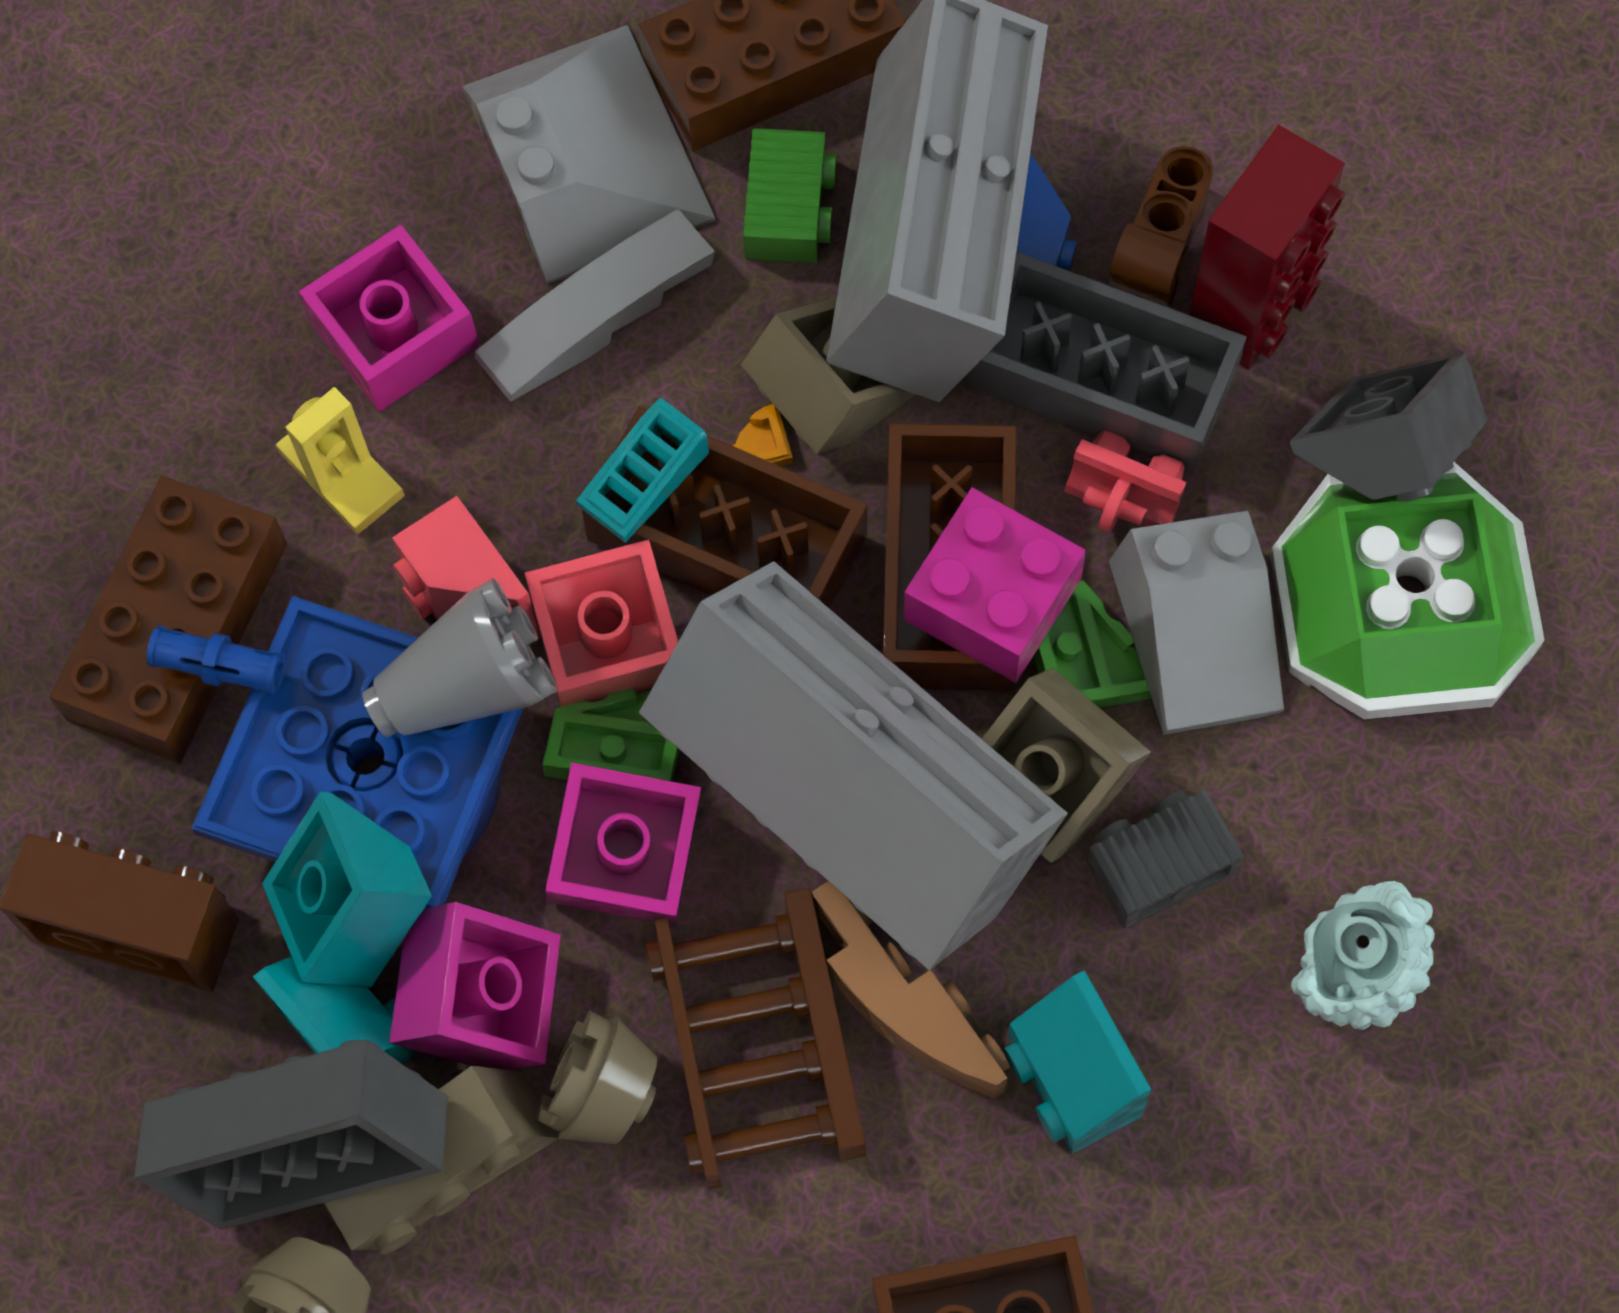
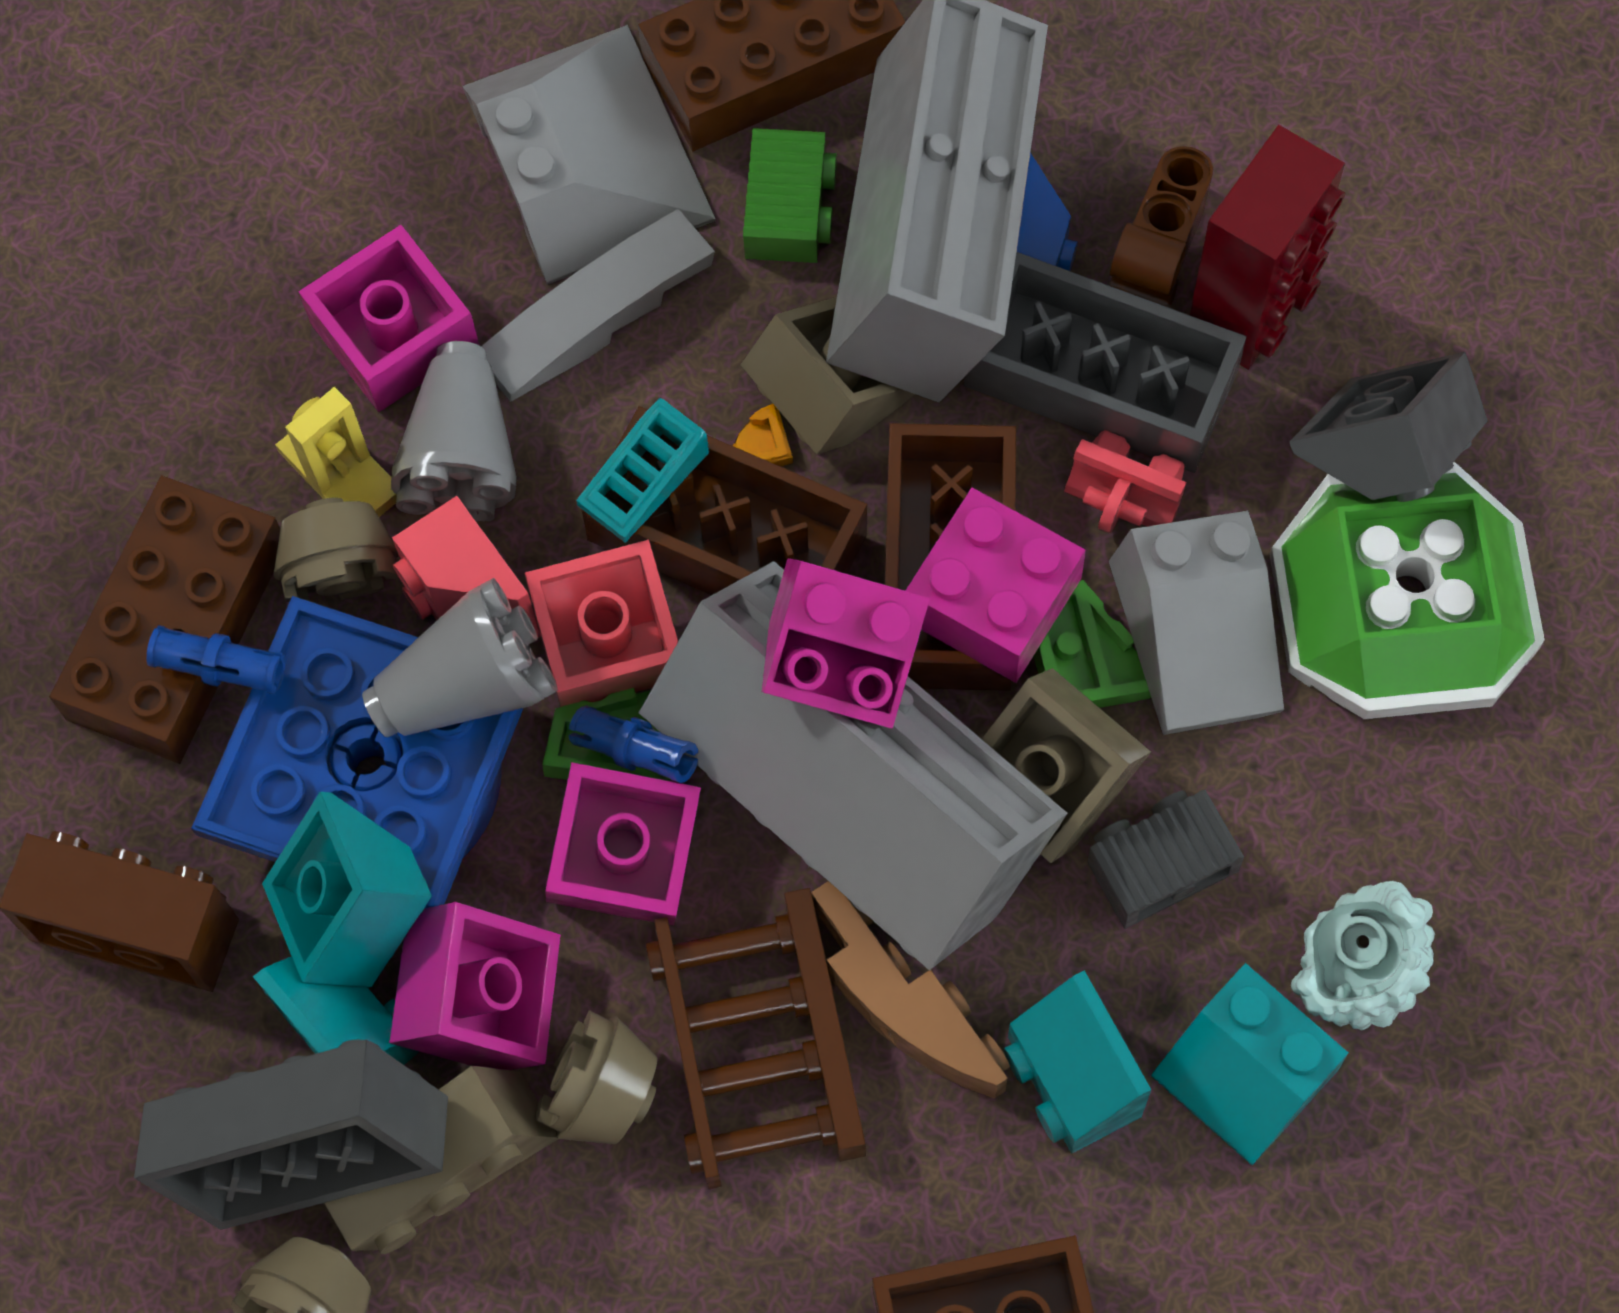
(334, 551): none -> dark tan cone
(455, 439): none -> light grey cone
(633, 744): none -> blue pin
(841, 642): none -> dark pink slope
(1249, 1064): none -> teal slope

